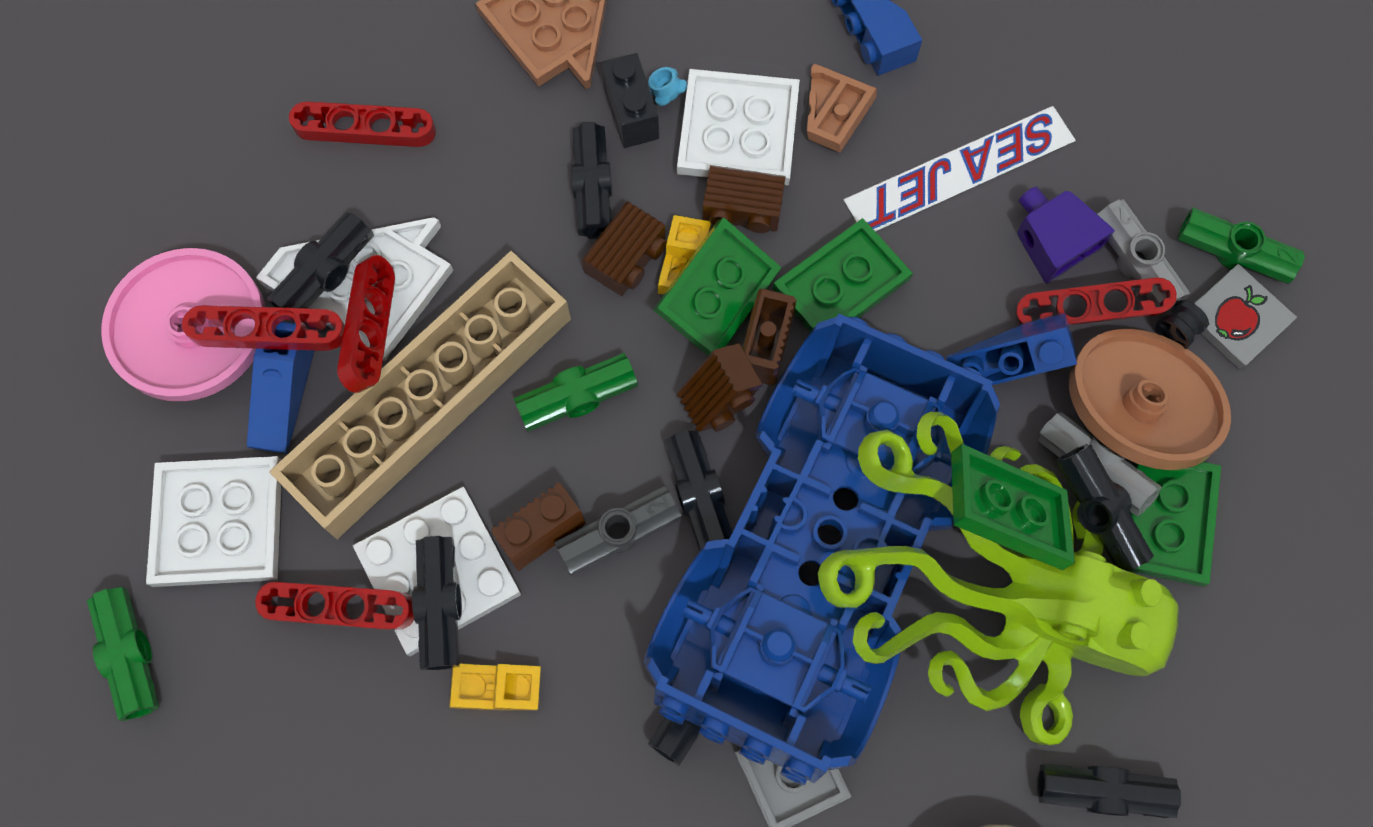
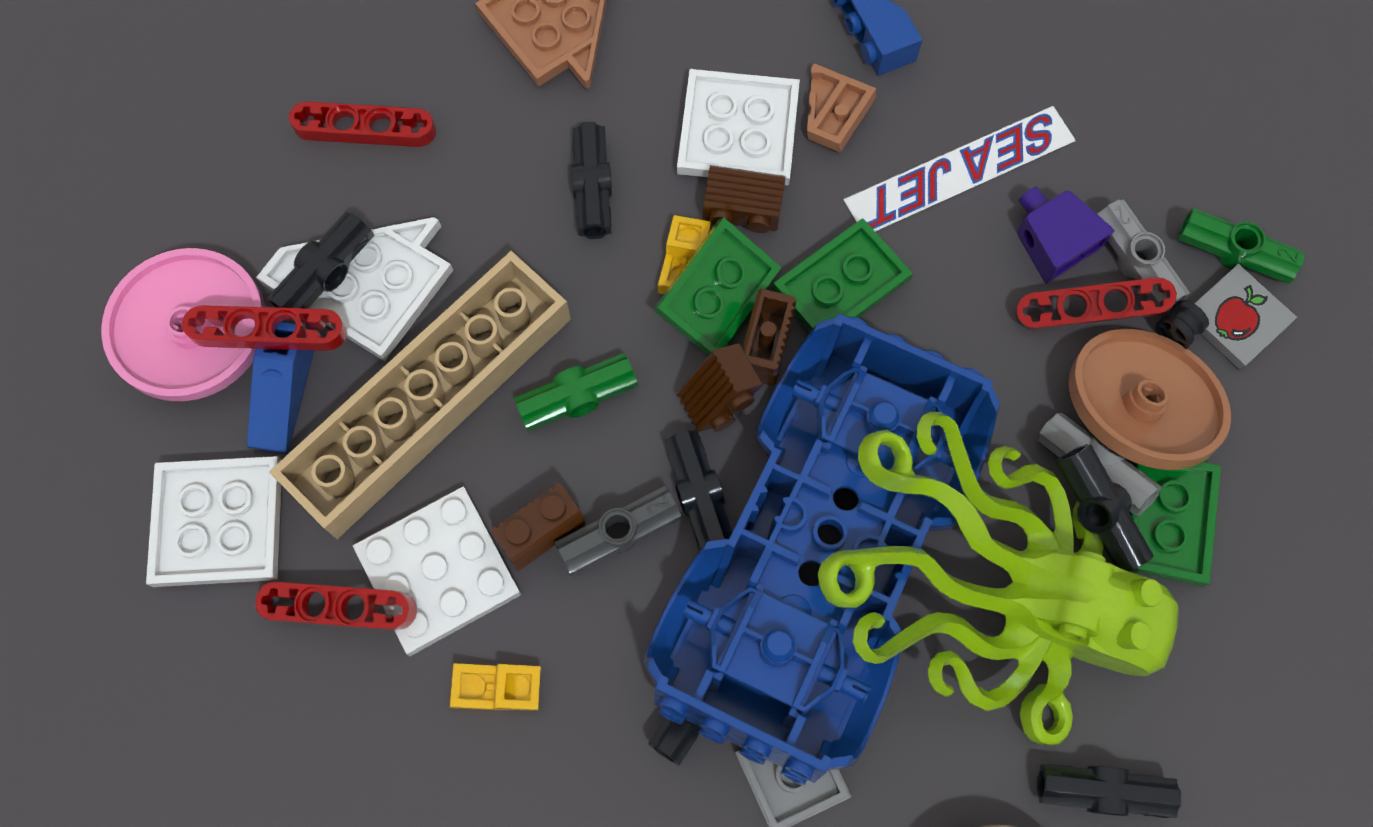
(122, 653): green piece -> none
(374, 281): red beam -> none
(437, 603): black piece -> none
(625, 249): reddish brown brick -> none
(630, 100): black brick -> none
(666, 85): medium azure plate -> none
(1011, 507): green plate -> none
(1021, 351): blue slope -> none

